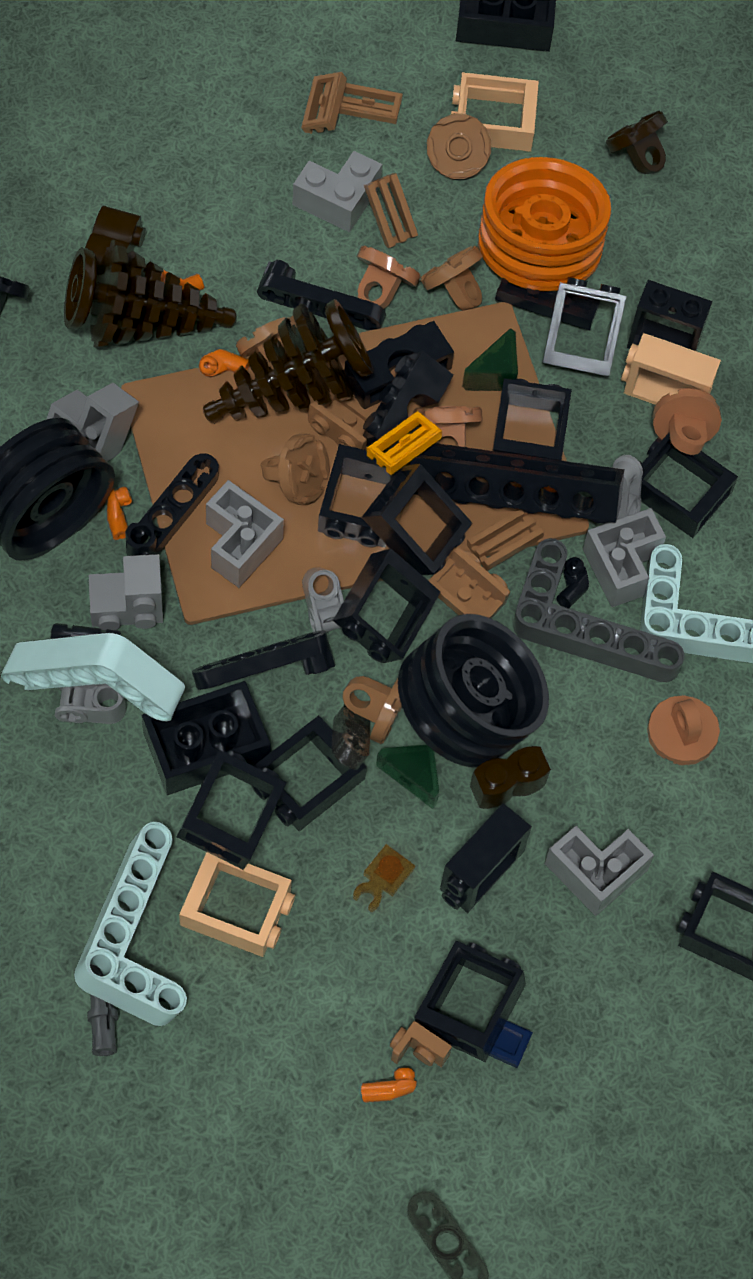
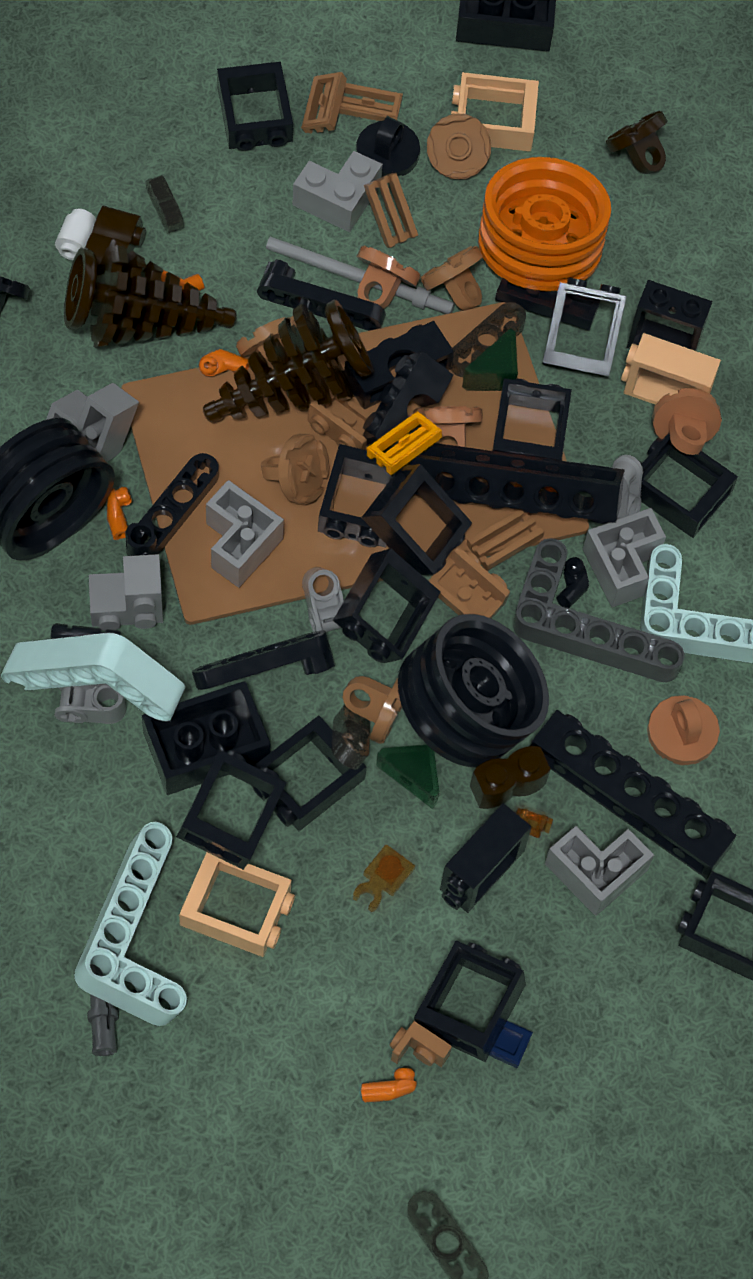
(75, 232): none -> white brick
(164, 204): none -> clear smoke beam
(249, 80): none -> black window
(391, 145): none -> black tile
(419, 297): none -> light grey bar
(492, 326): none -> clear smoke beam
(539, 822): none -> clear orange plate
(639, 812): none -> black brick

